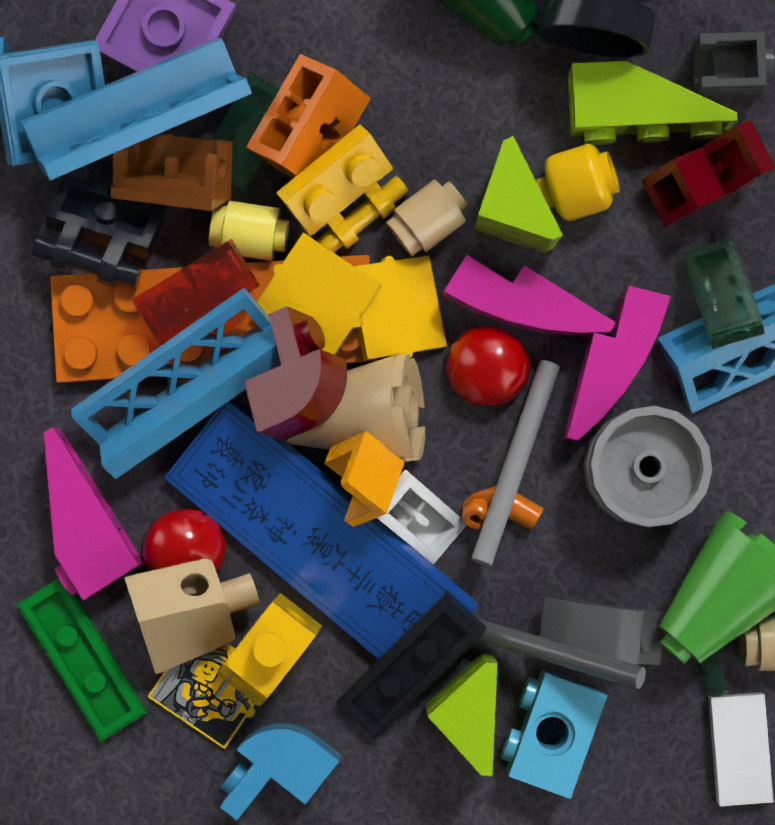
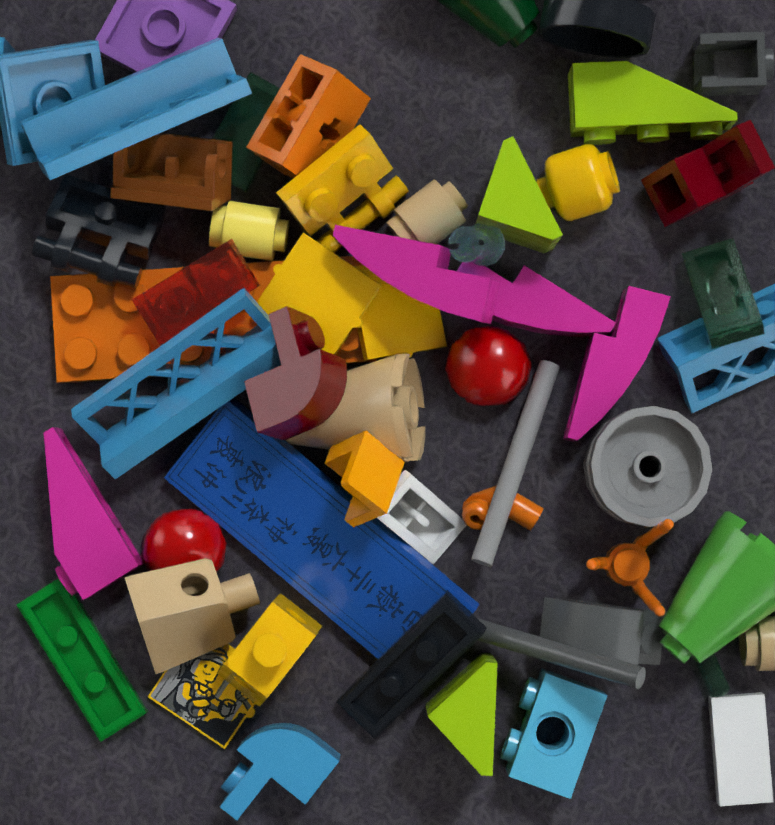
(422, 272): none -> dark pink slope
(469, 247): none -> clear light blue pin
(630, 564): none -> orange plant

